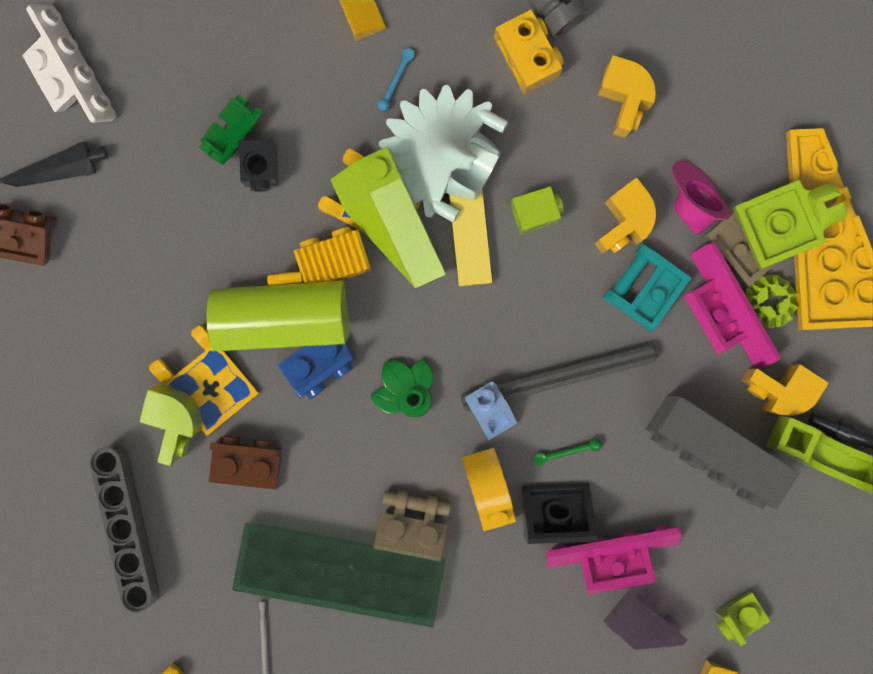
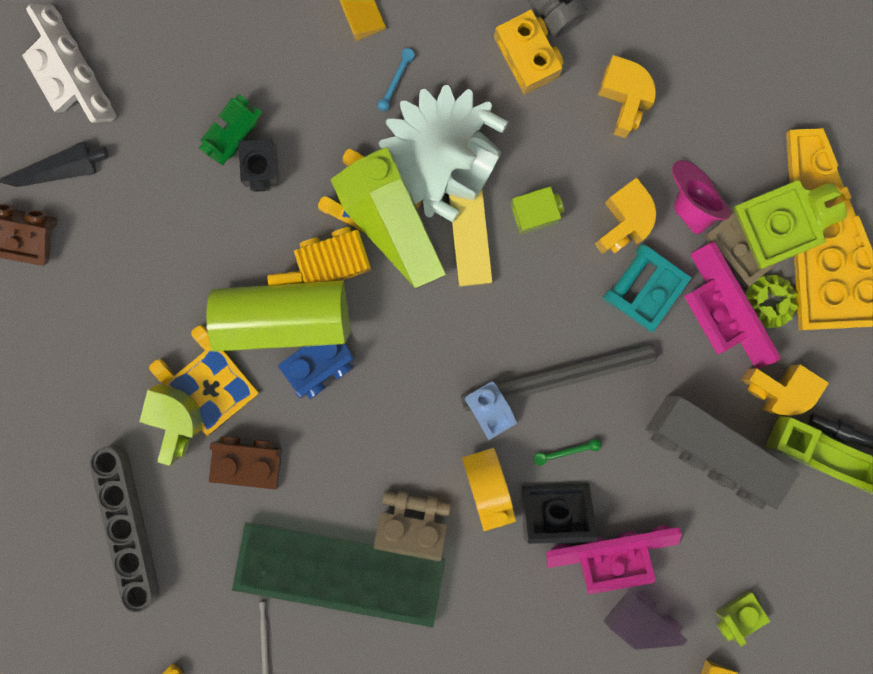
(401, 385): green plate -> none

